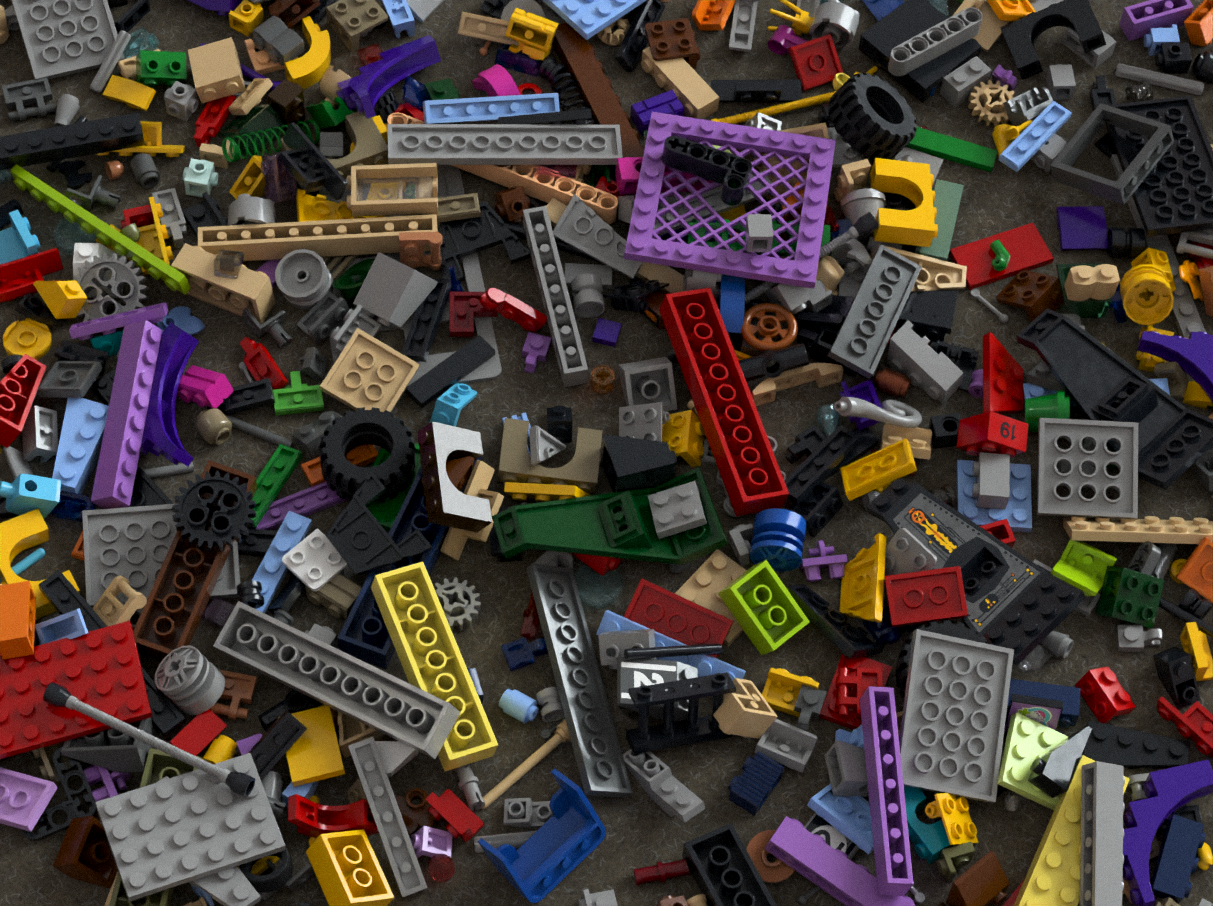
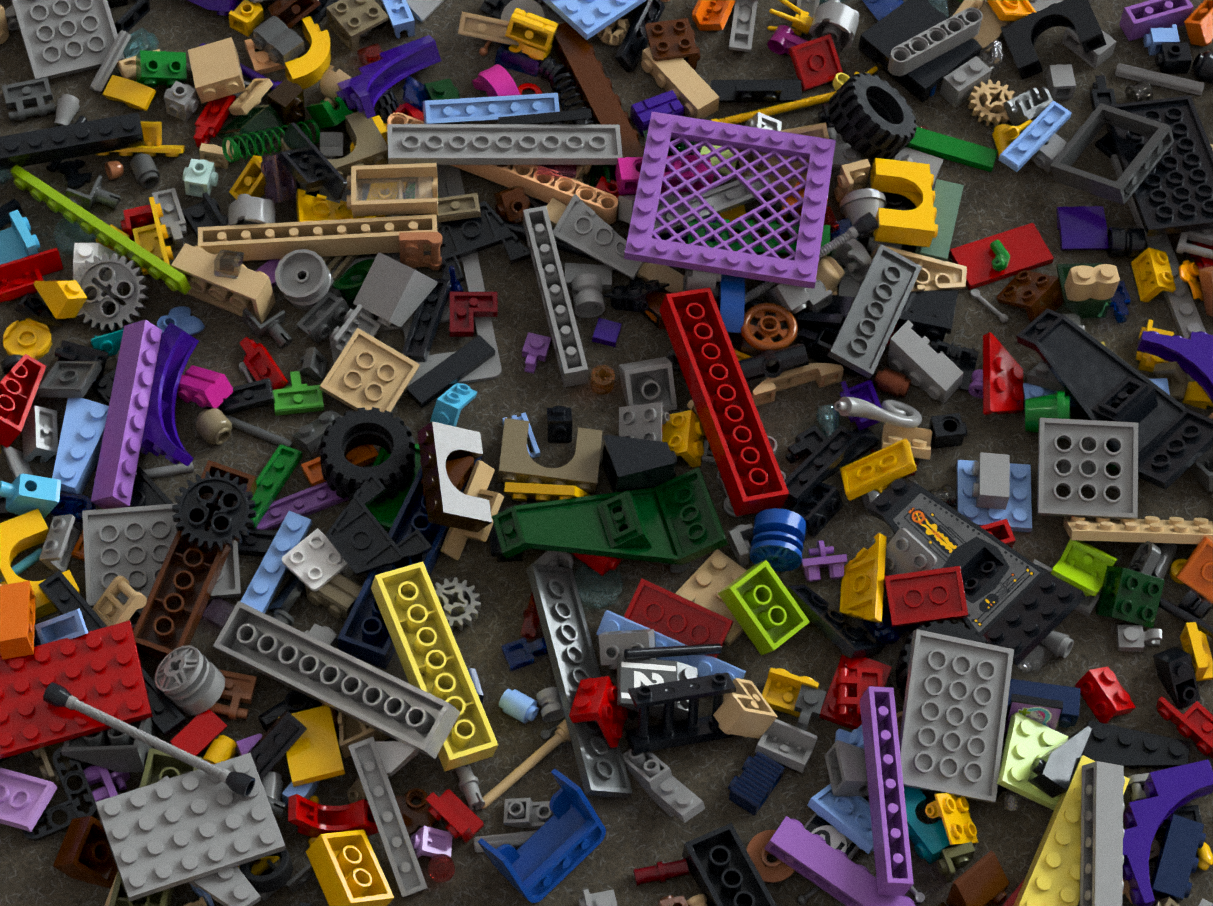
(59, 543): none -> light grey bracket
(108, 324): medium lavender plate -> none
(132, 232): olive hinge -> none
(250, 593): black wheel -> none
(513, 309): red hinge -> none
(543, 445): light grey tile -> none
(598, 701): none -> red bracket
(677, 509): light grey plate -> none
(710, 164): black beam -> none
(759, 233): light grey brick -> none
(992, 434): red brick -> none
(993, 55): none -> clear tile
(1005, 77): medium lavender plate -> none
(1148, 306): yellow wheel -> none

